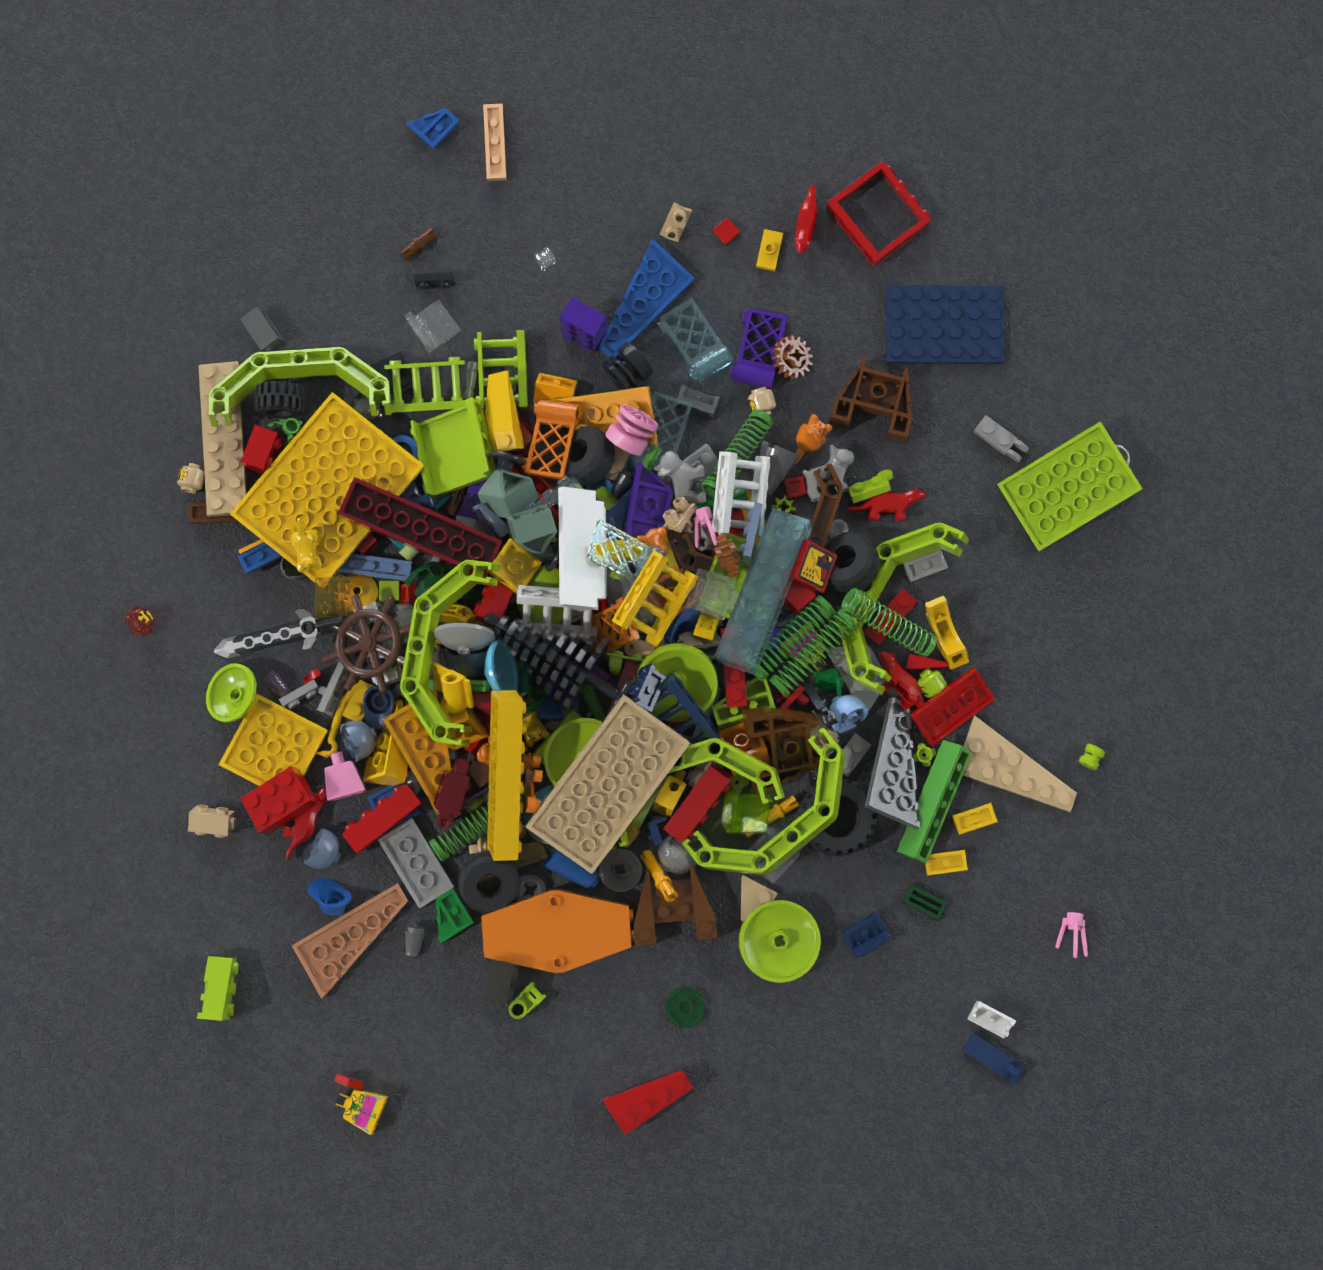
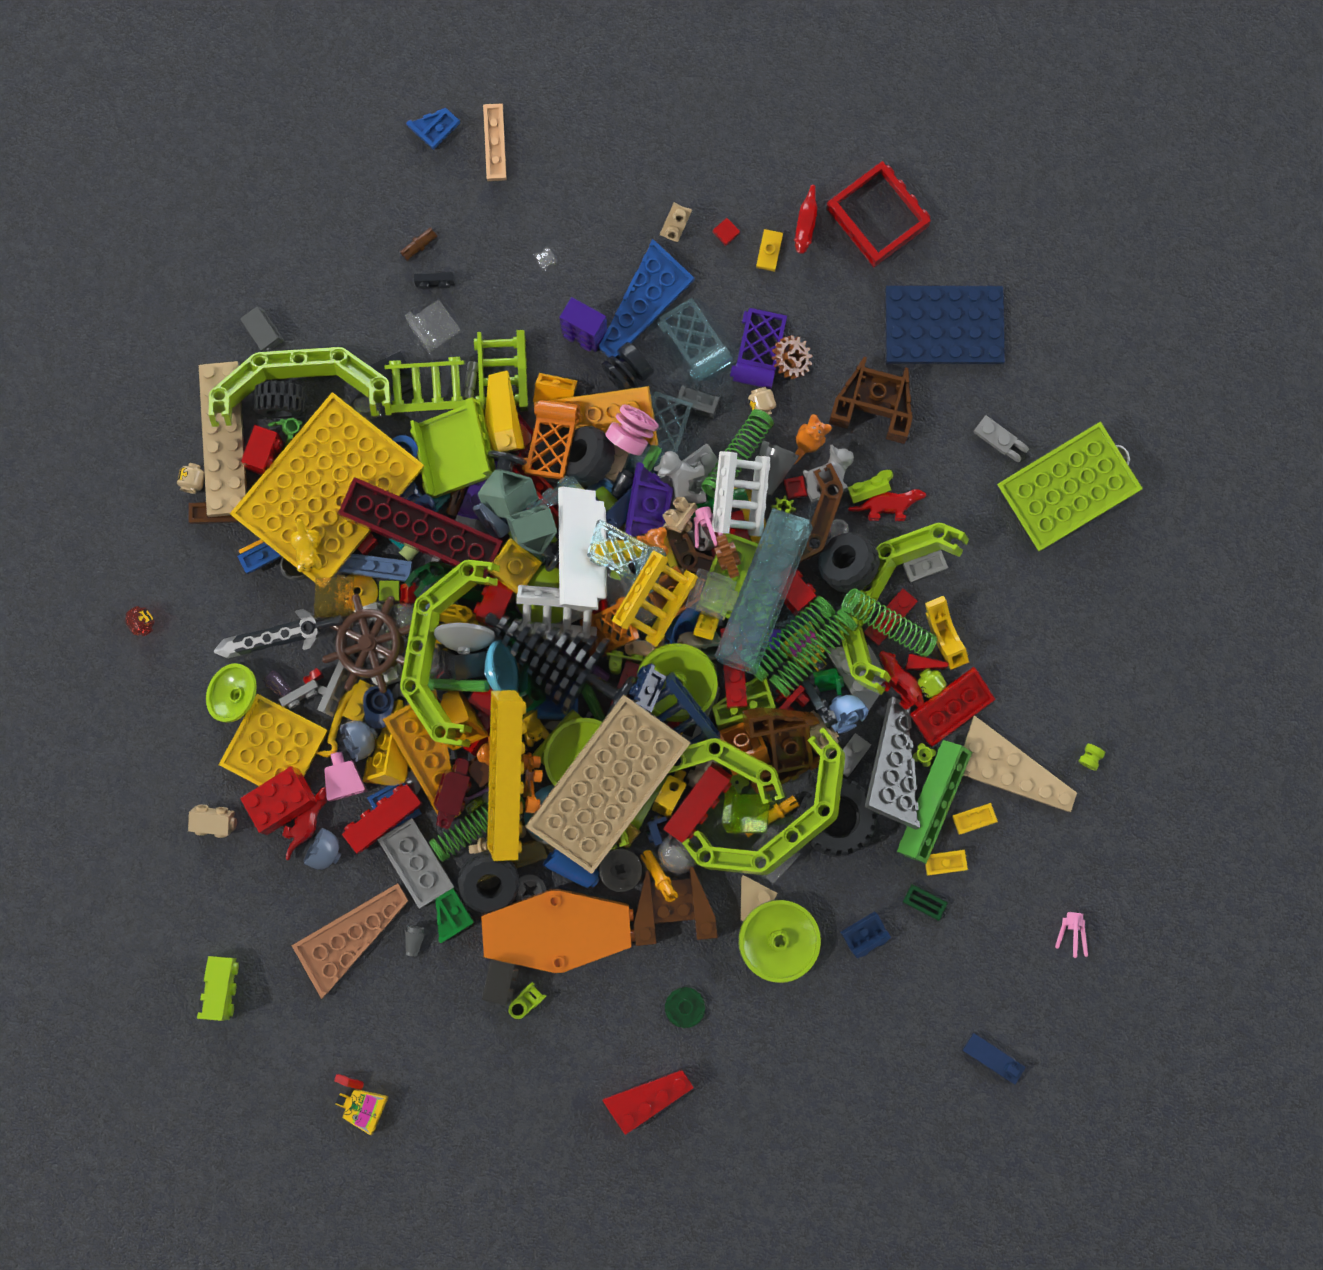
(329, 895): blue piece -> none
(454, 688): yellow piece -> none
(750, 533): sand blue plate -> none
(814, 566): tile -> none
(991, 1019): white hinge -> none

